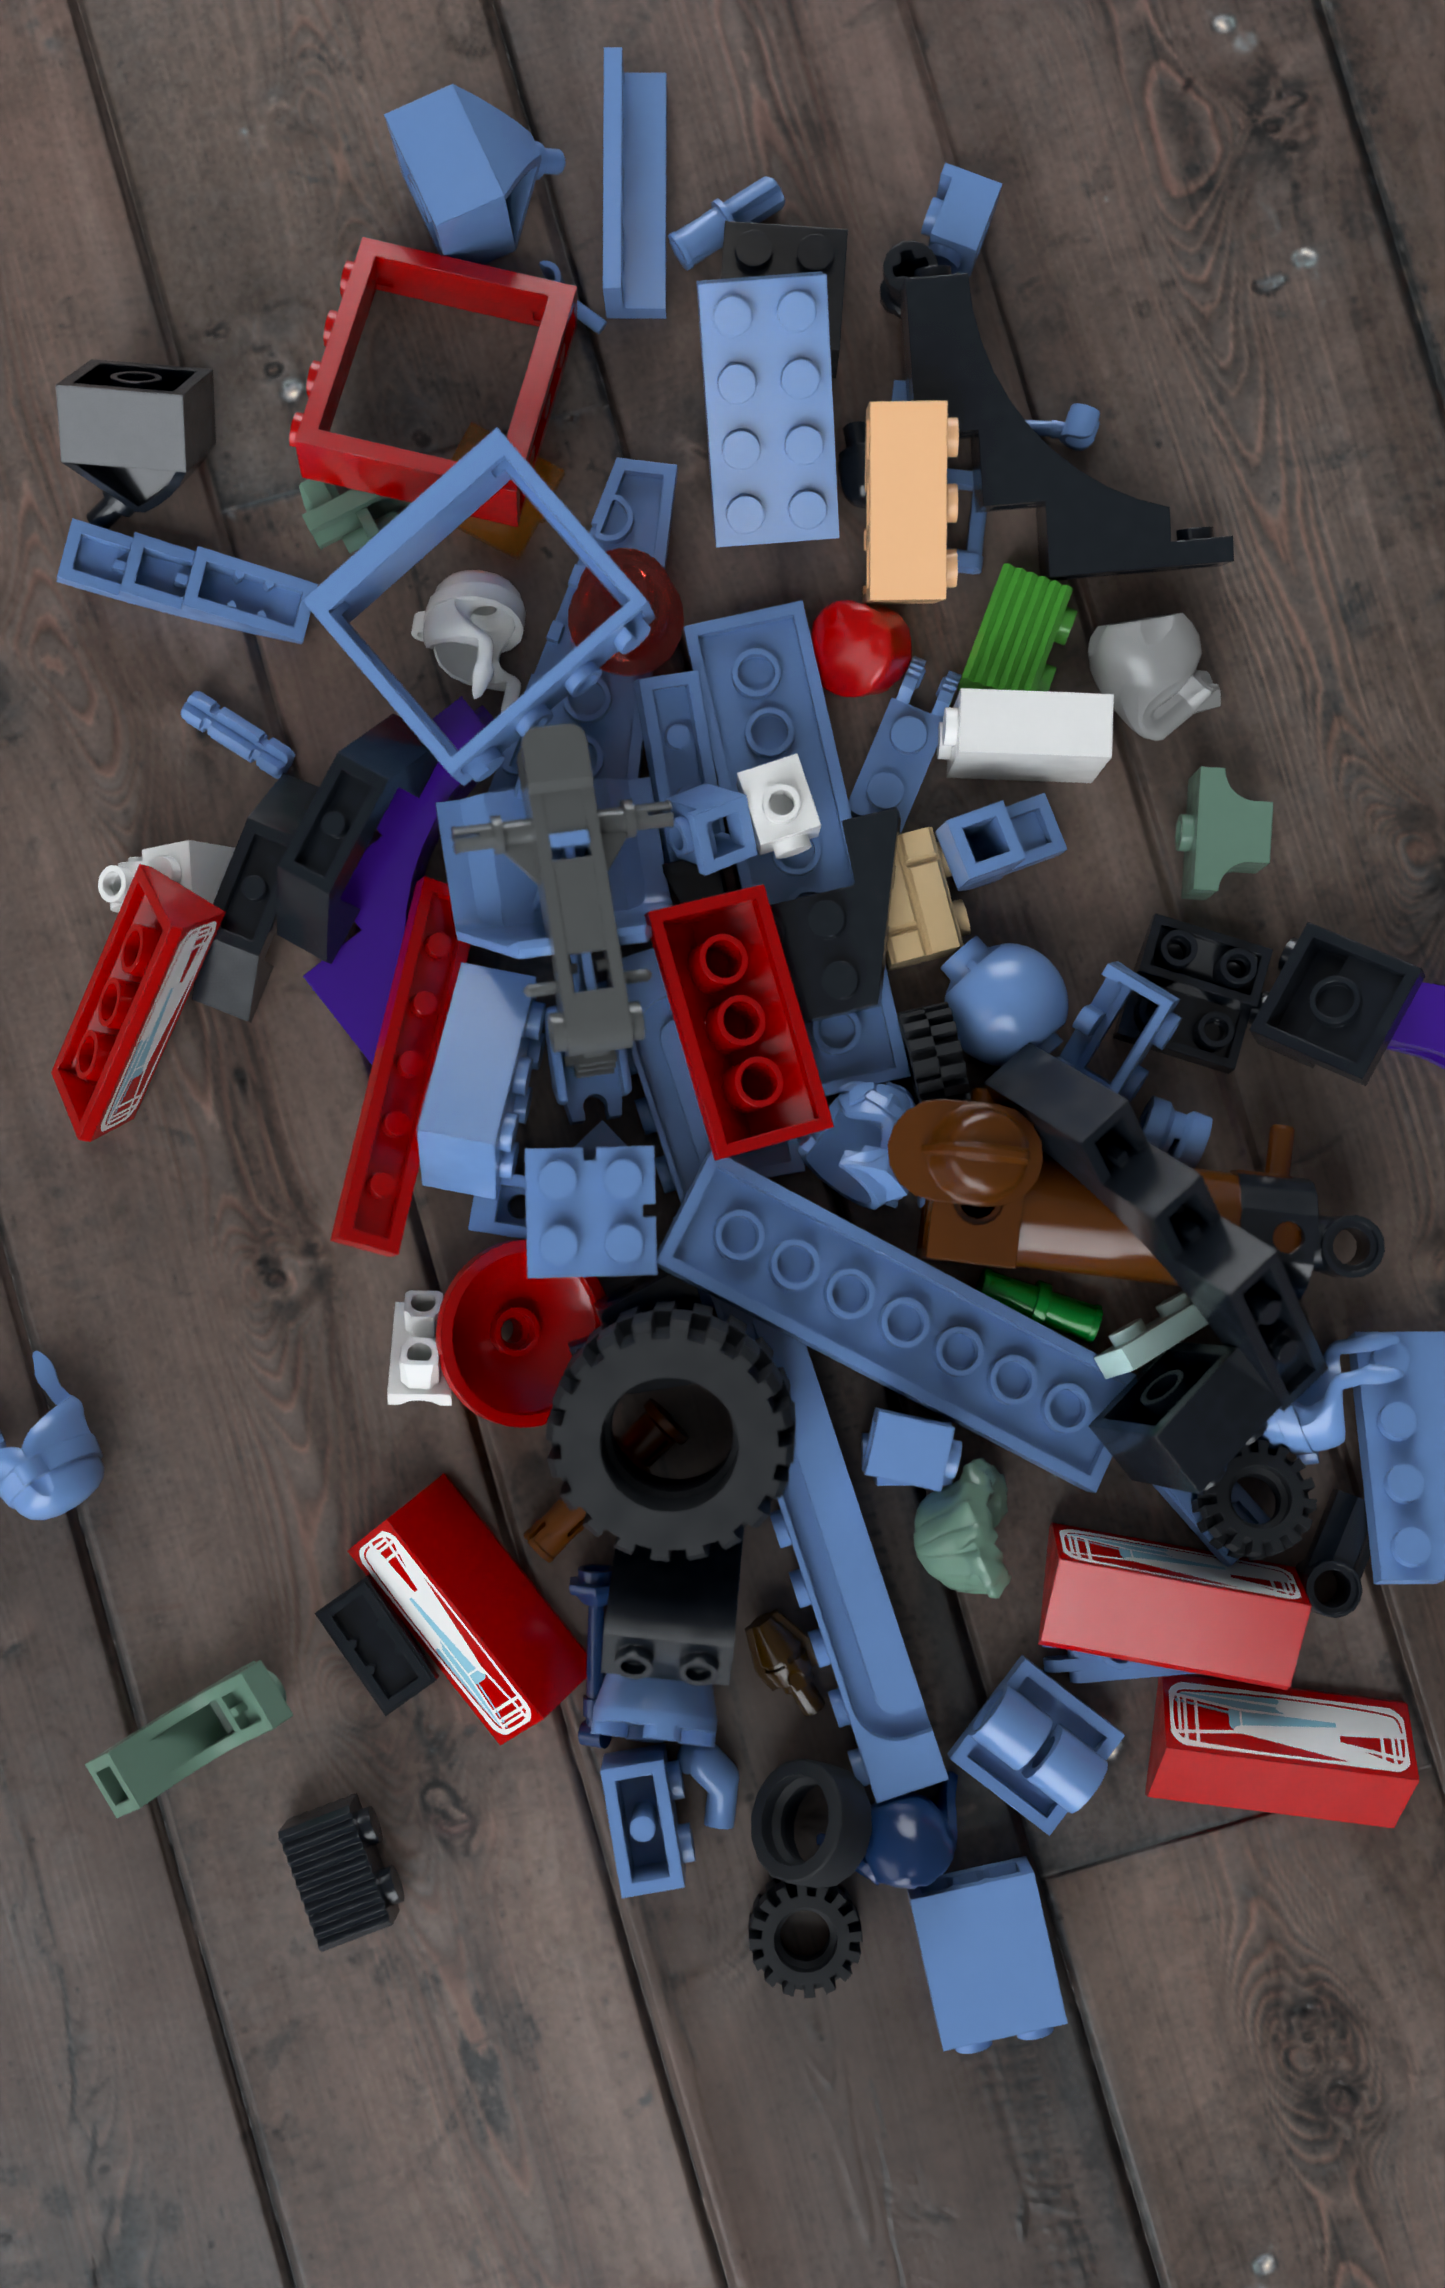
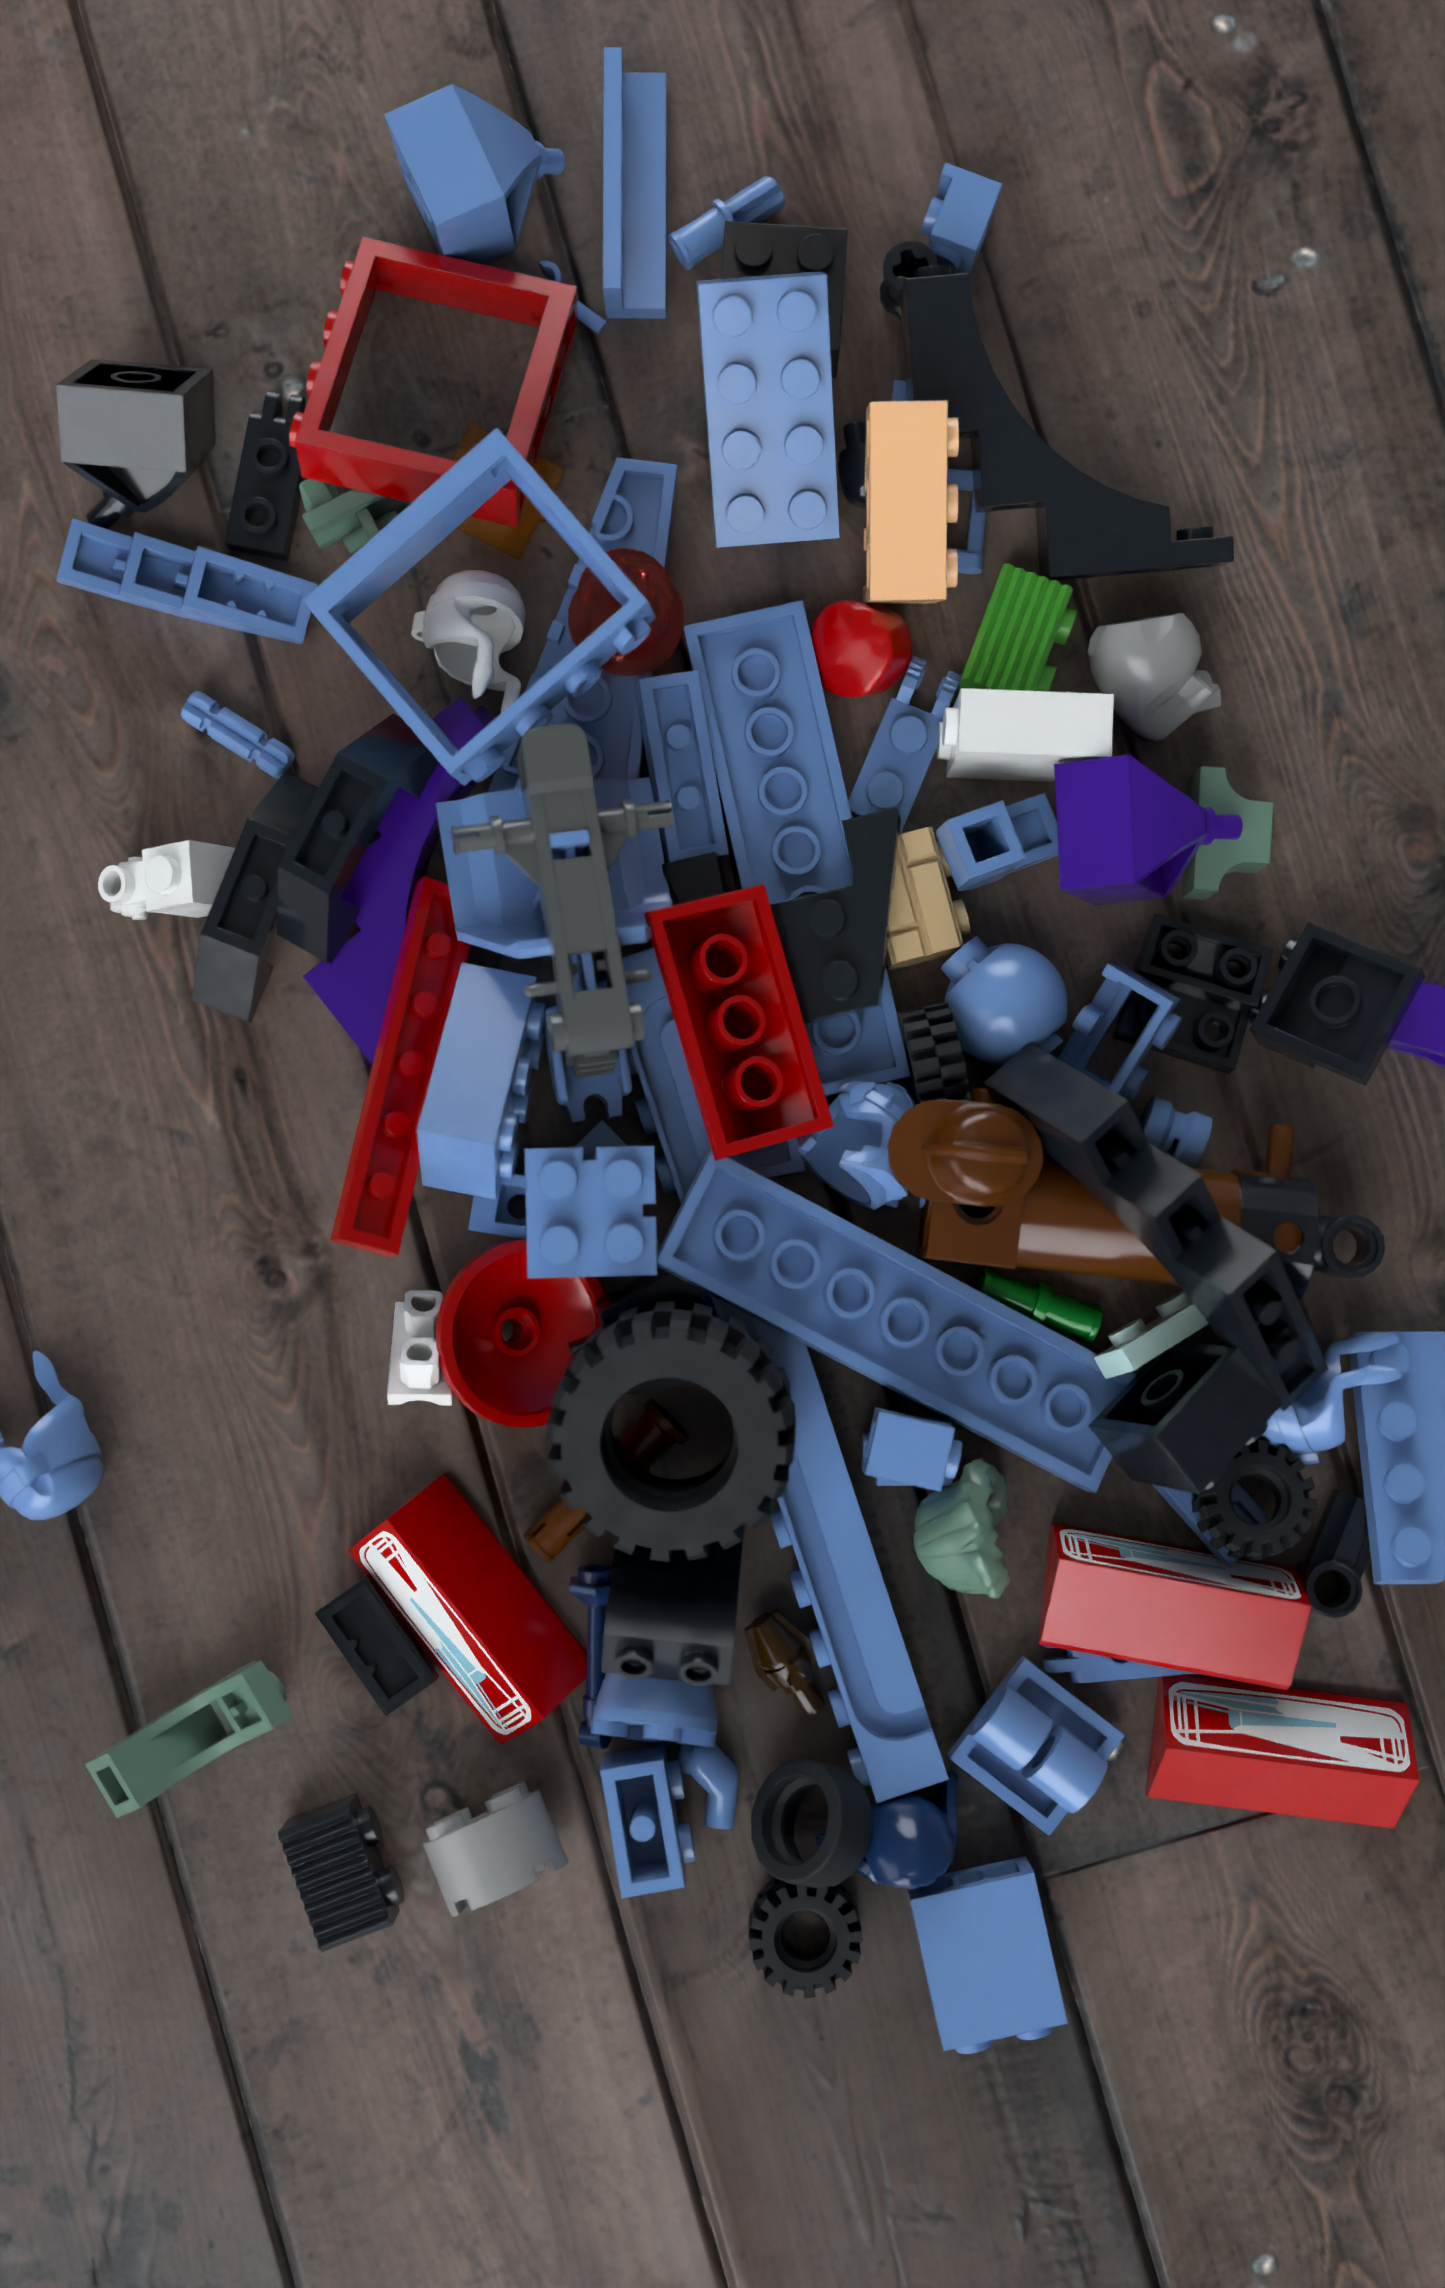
(133, 1002): red slope -> none
(267, 483): none -> black hinge
(493, 1851): none -> light grey brick
(698, 832): medium blue brick -> none
(780, 807): white brick -> none
(1077, 430): medium blue hand -> none
(1128, 830): none -> dark purple piece

